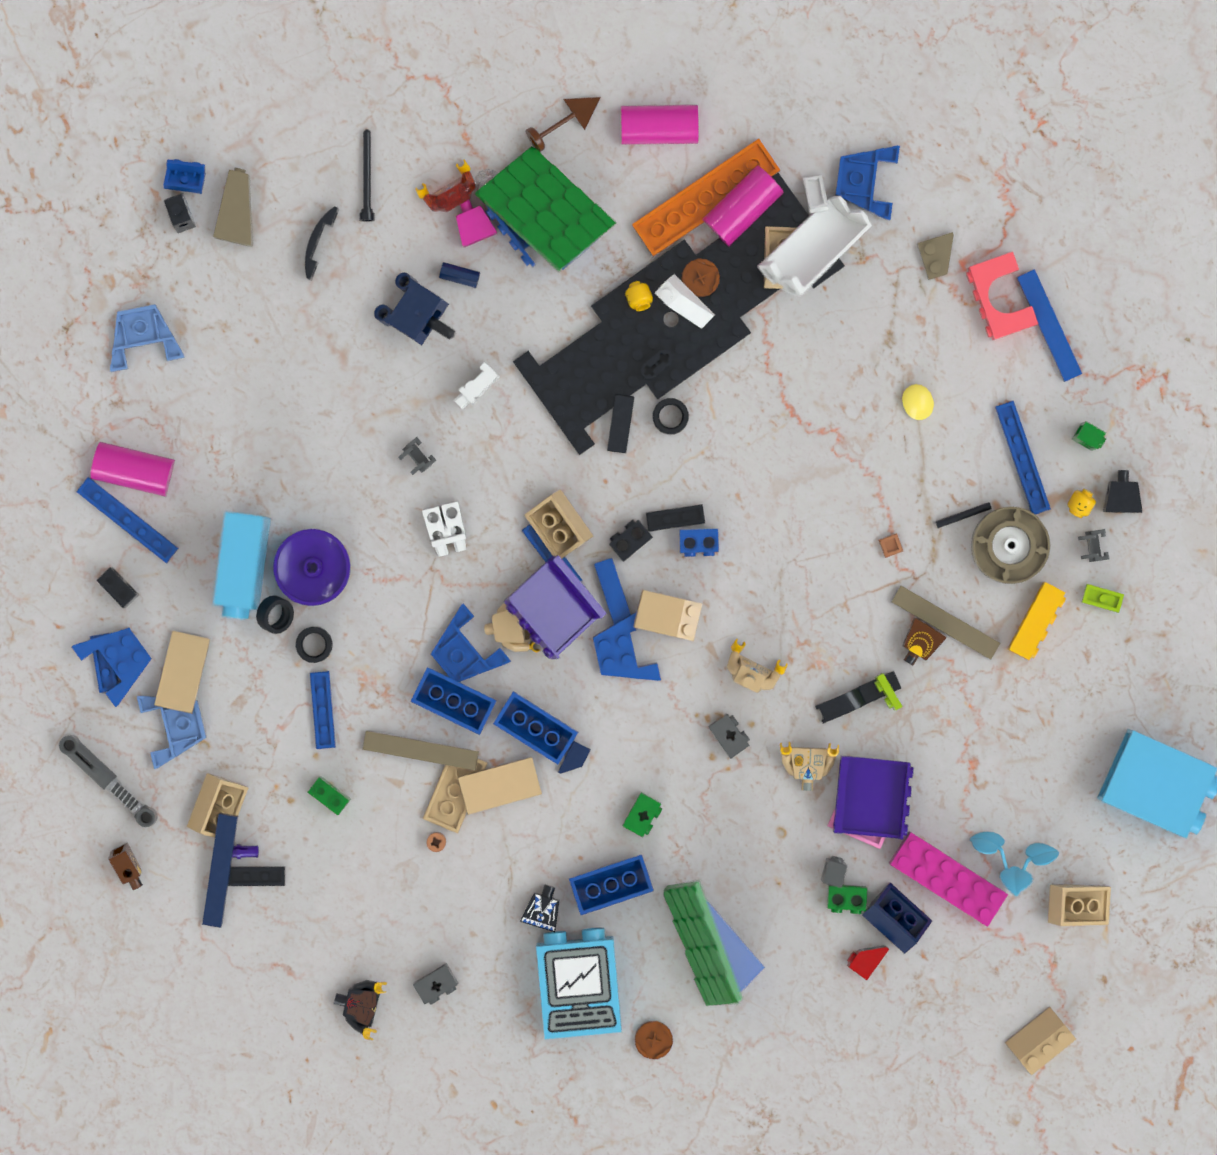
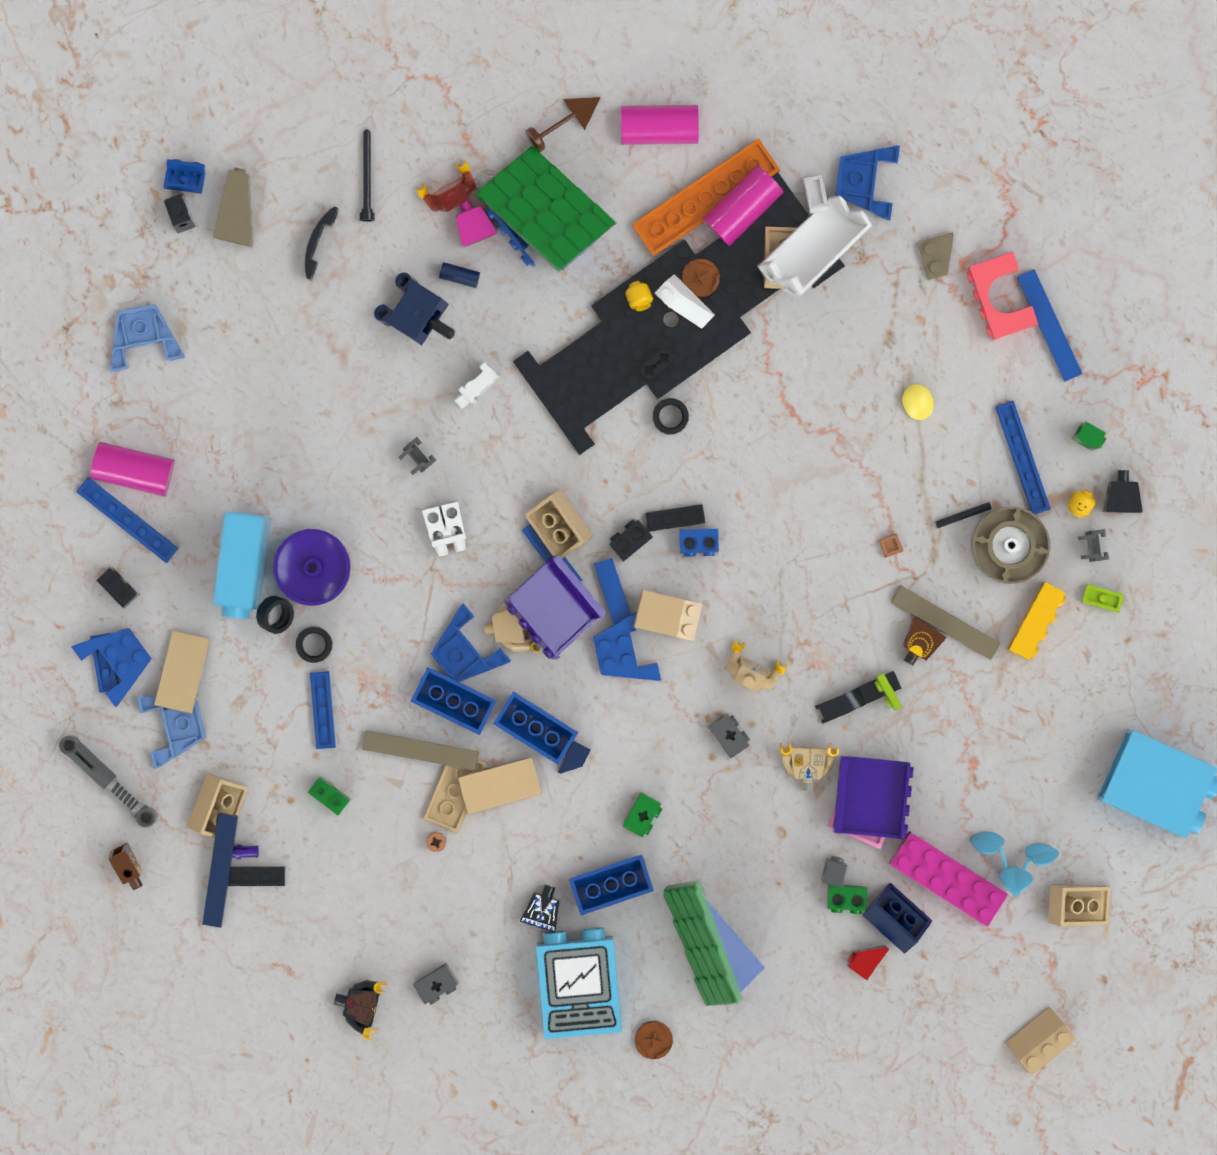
(620, 423): black tile -> none

